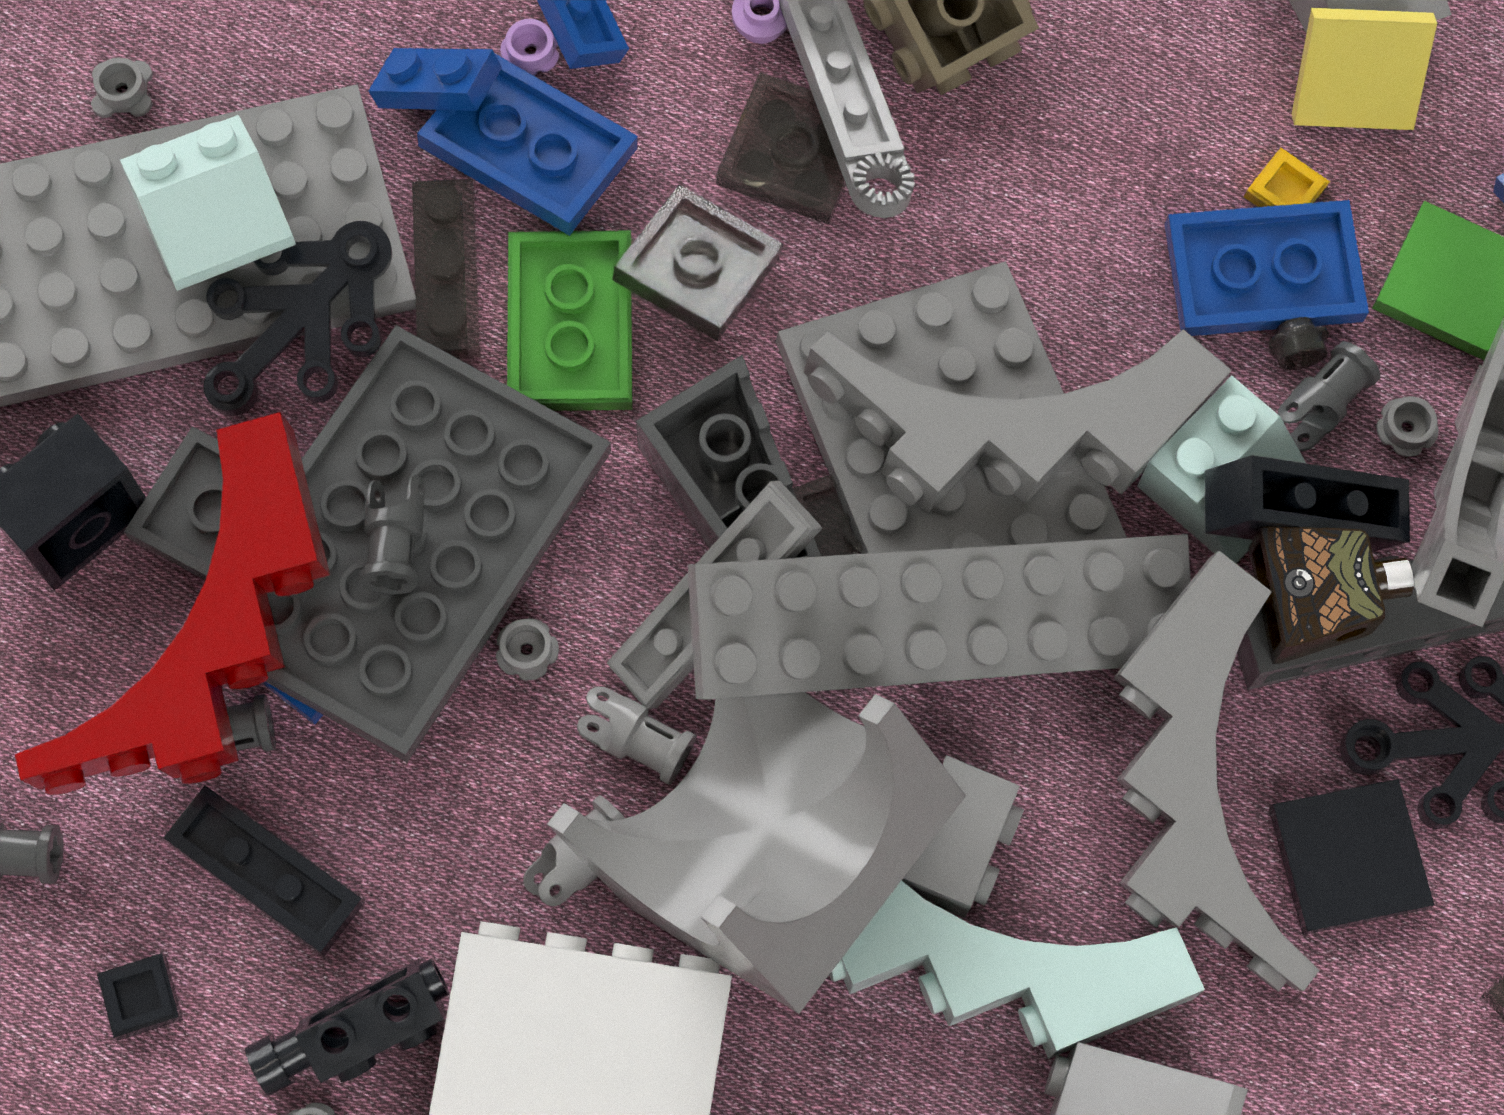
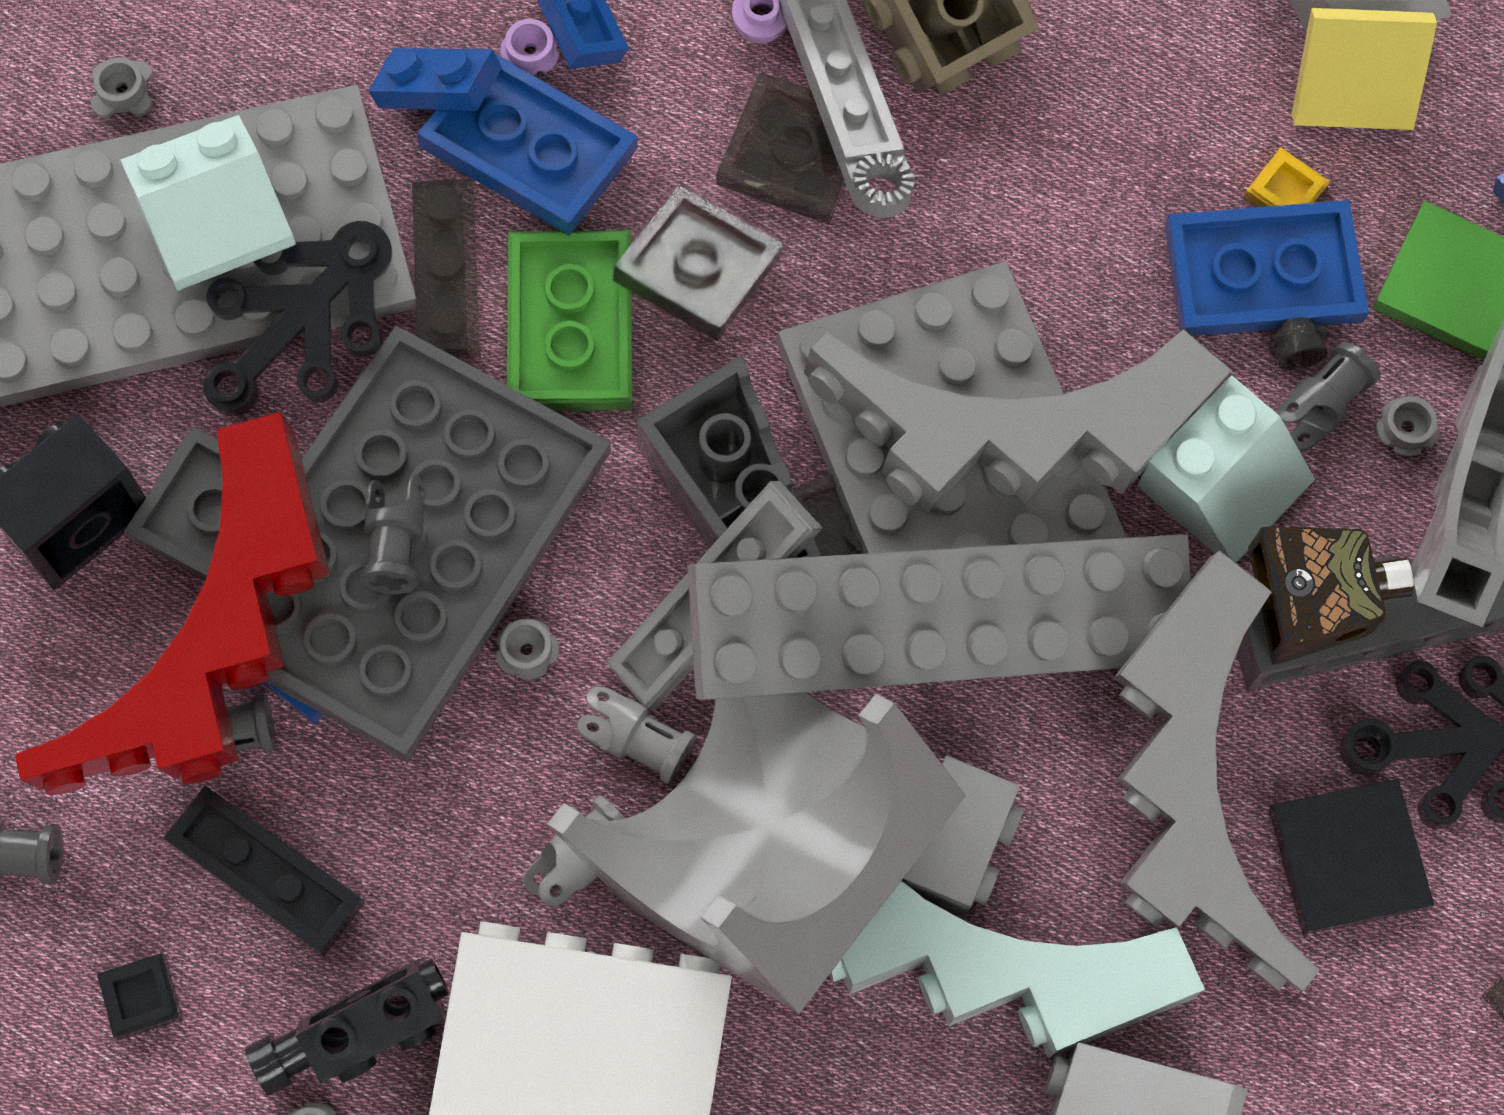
(1295, 494): black brick -> none

